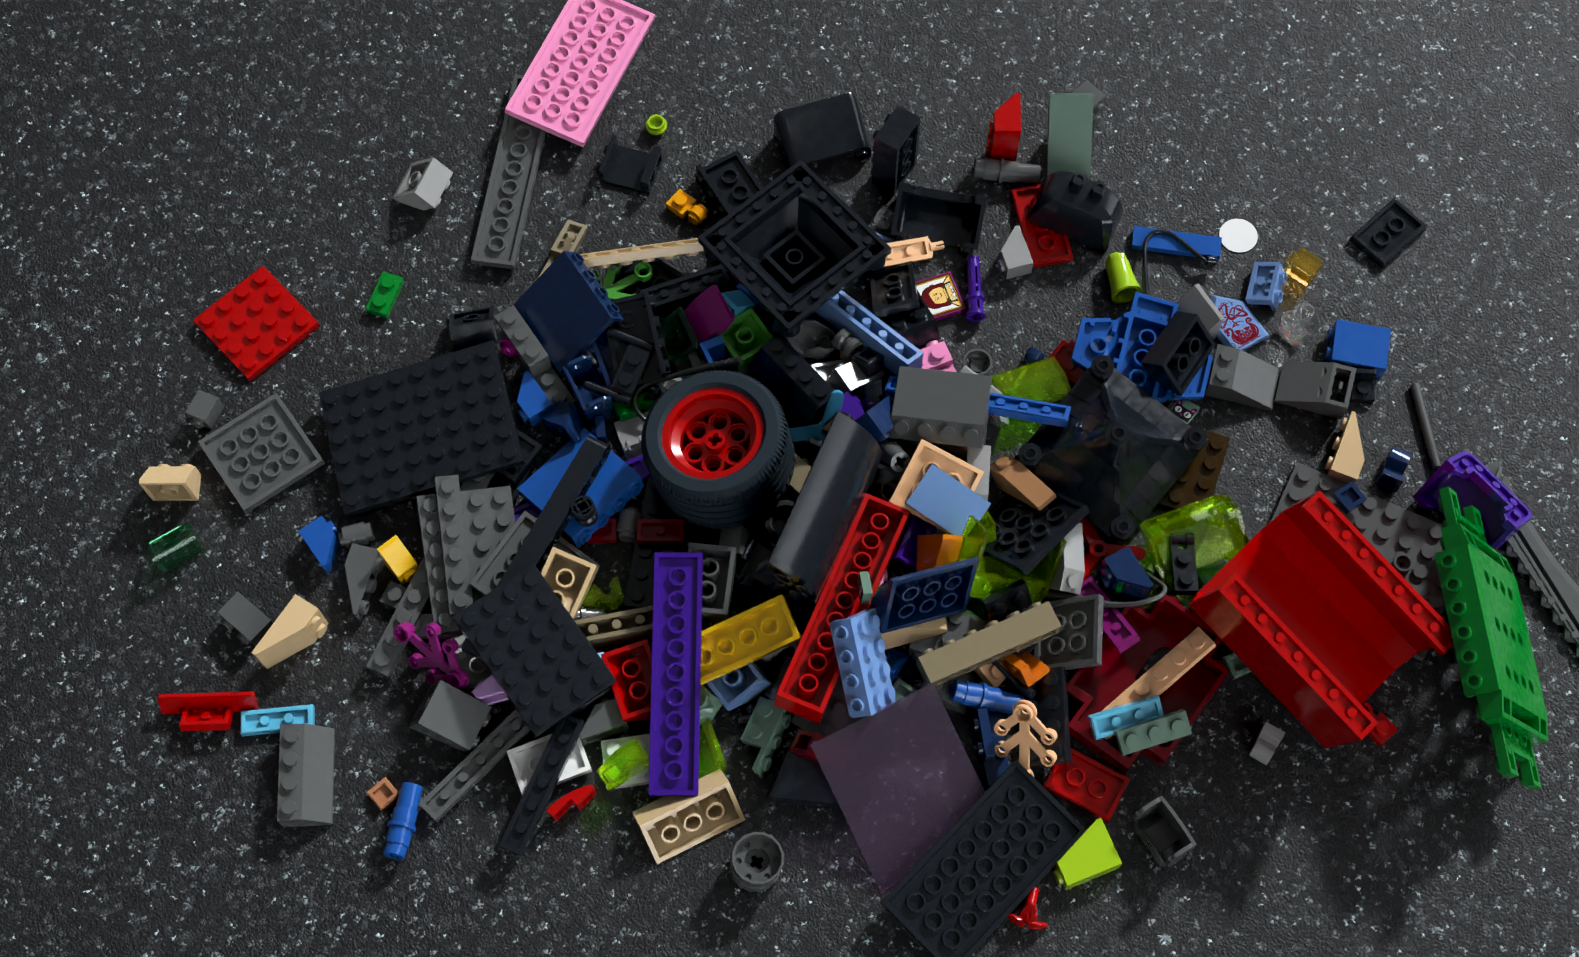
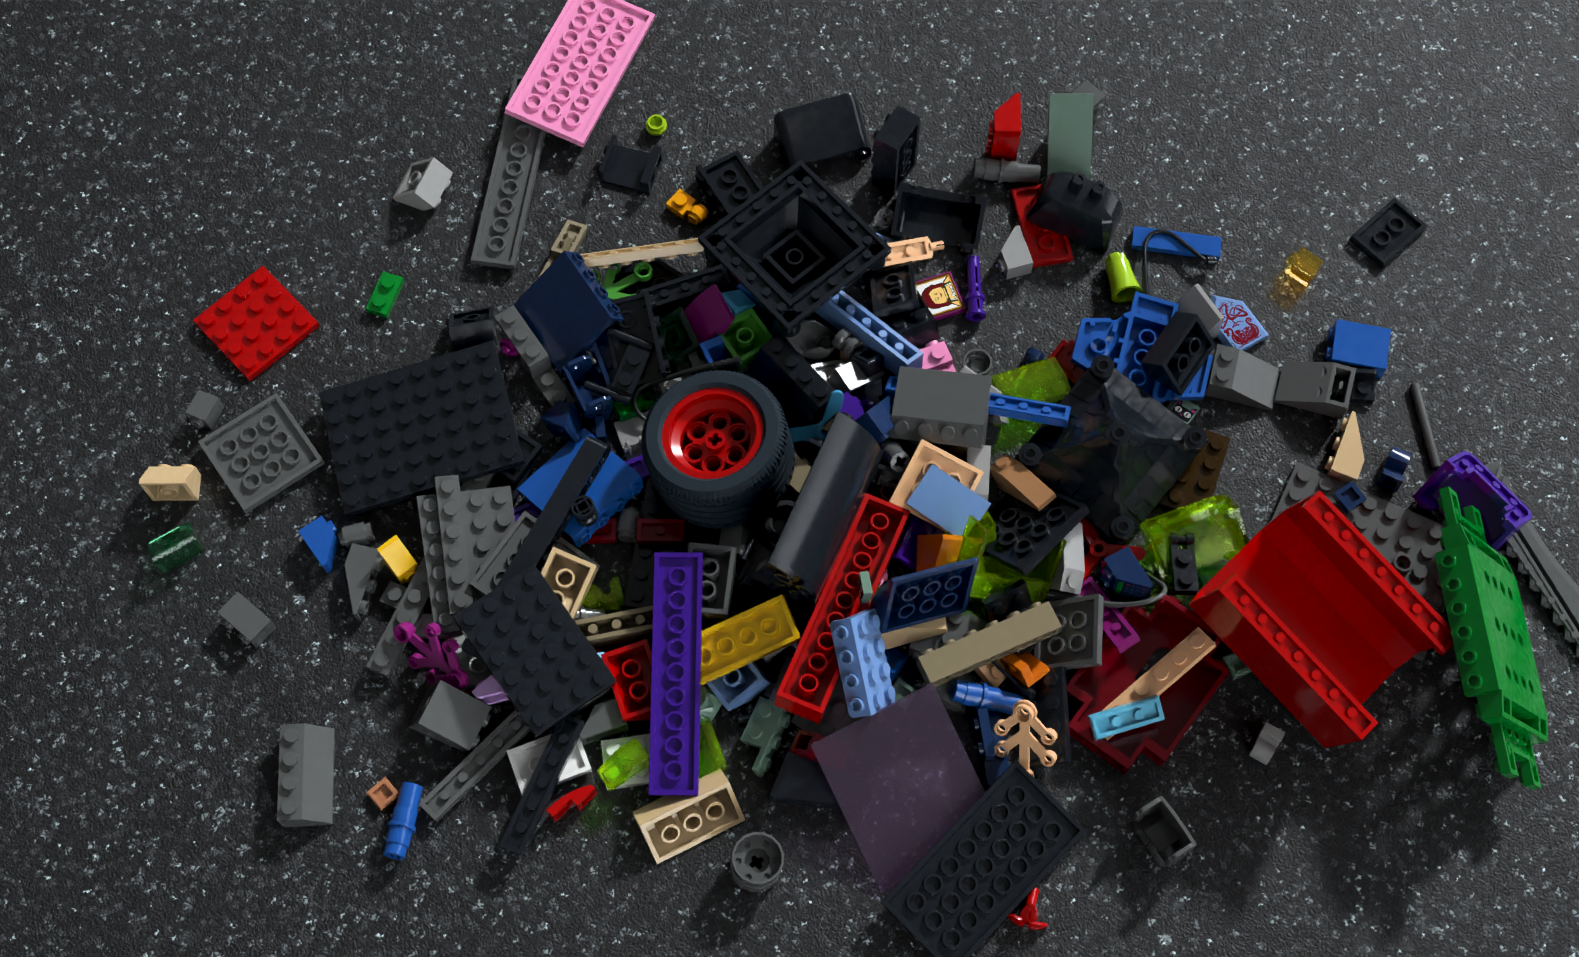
(206, 710): red bracket -> none
(269, 720): medium azure tile -> none
(291, 632): tan slope -> none
(532, 401): blue slope -> none
(1087, 785): red tile -> none
(1088, 857): lime slope -> none
(1153, 732): sand green plate -> none
(1238, 235): white sticker -> none
(1266, 284): medium blue bracket -> none
(1296, 328): clear helmet -> none
(1383, 729): red plate -> none

